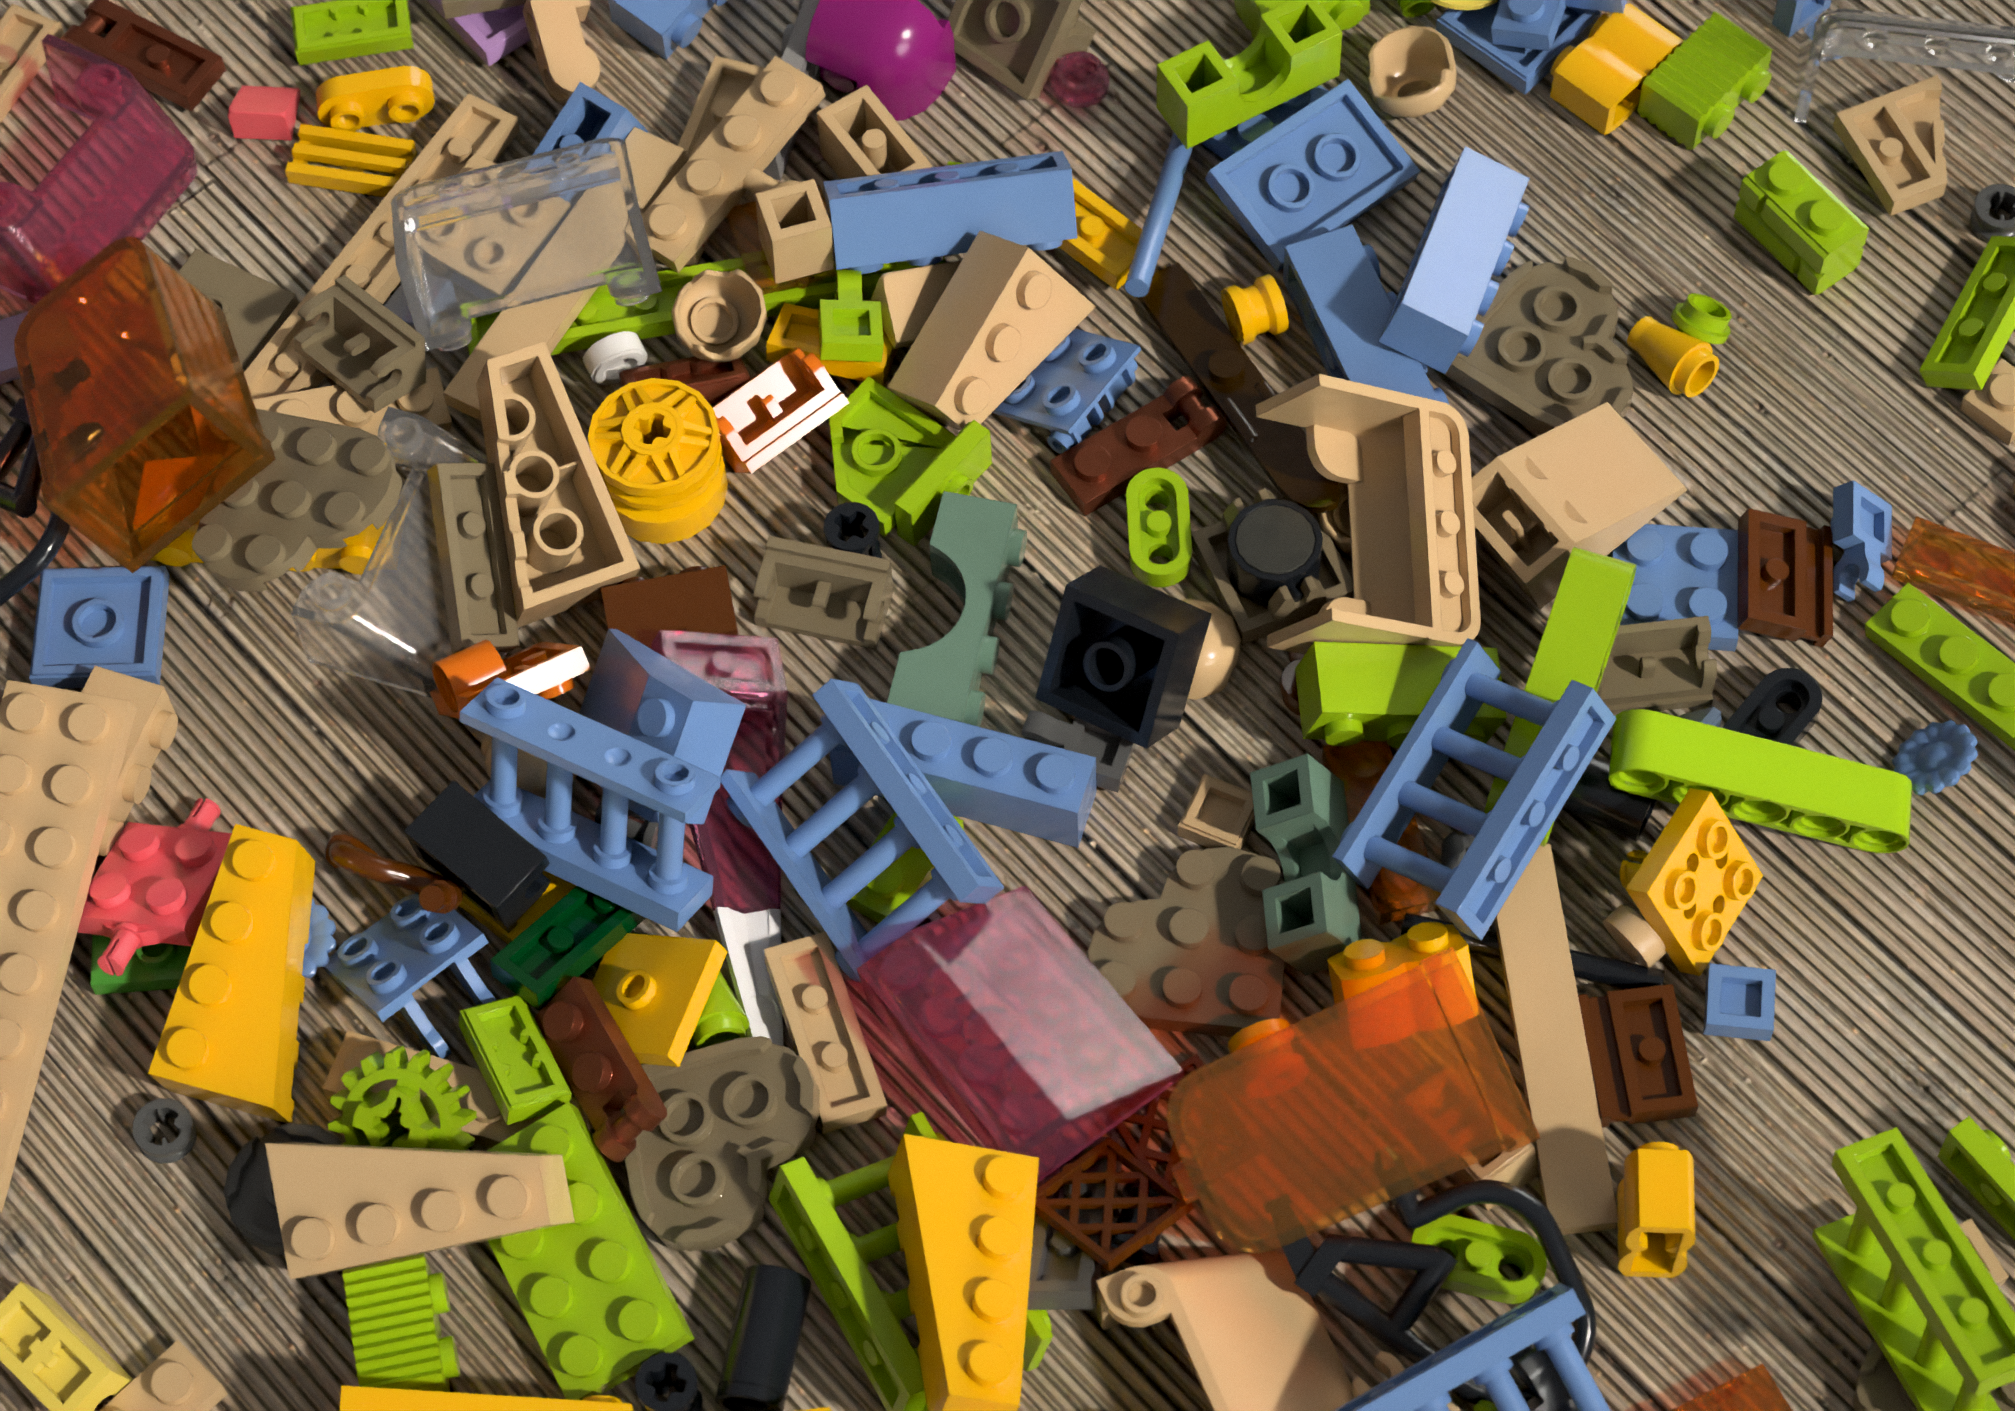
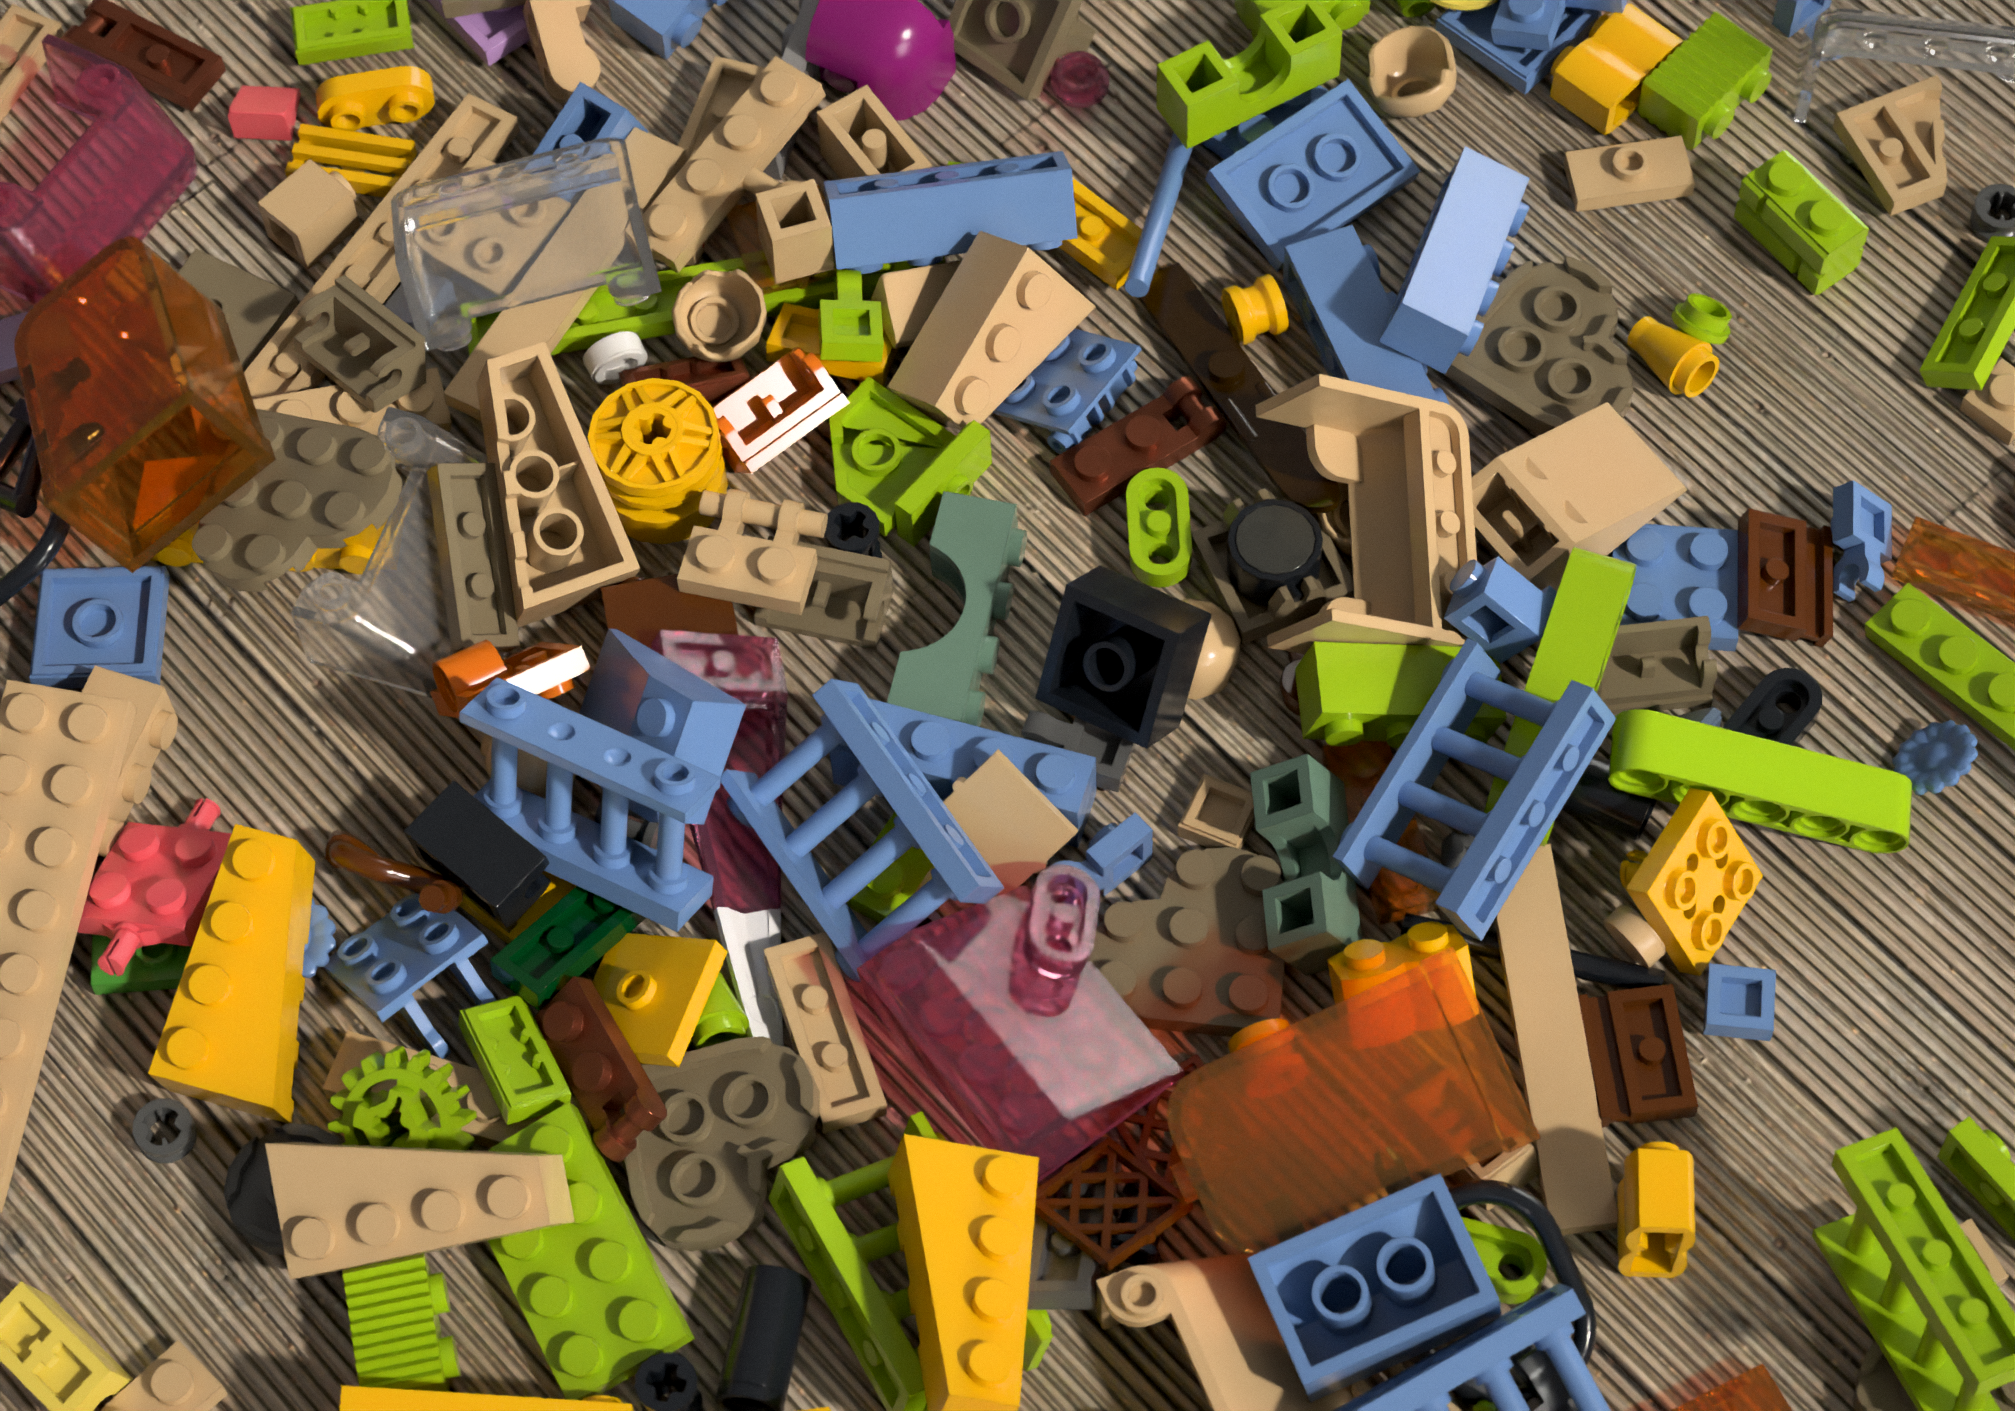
(310, 213): none -> tan brick
(750, 568): none -> tan plate
(1008, 820): none -> tan piece
(1061, 922): none -> clear pink plate
(1116, 852): none -> medium blue plate
(1375, 1287): none -> medium blue slope
(1498, 607): none -> medium blue brick
(1629, 173): none -> tan plate

